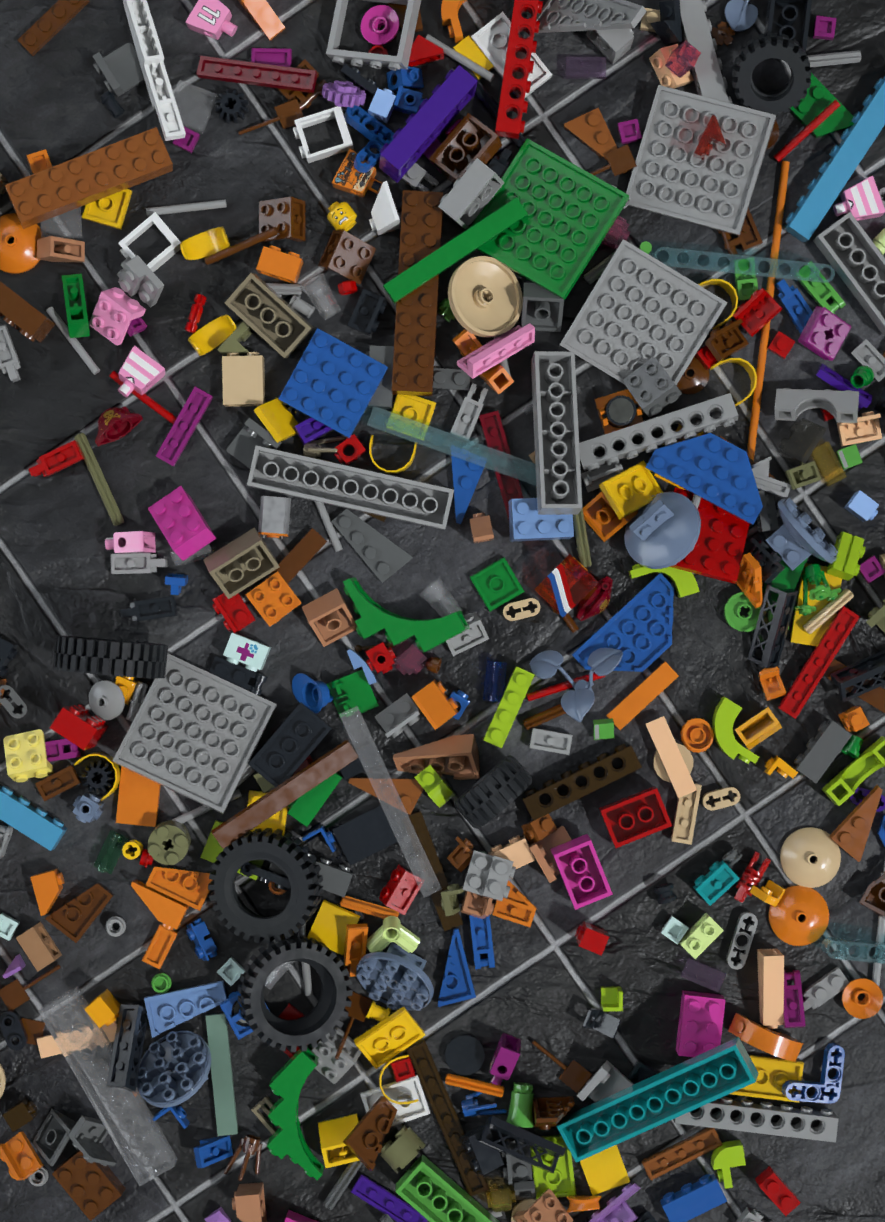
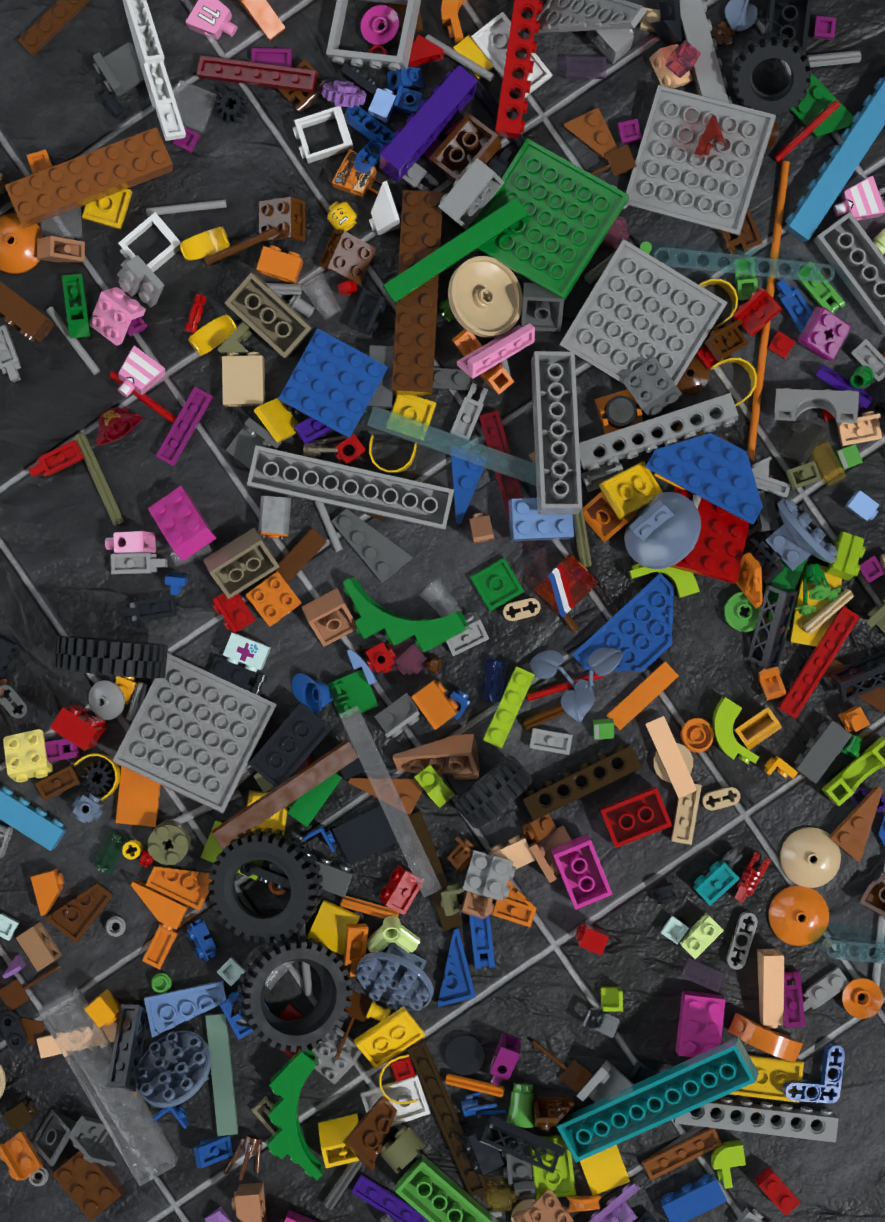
(286, 114): reddish brown piece -> none
(596, 600): dark red hat -> none
(769, 894): light orange bracket -> none

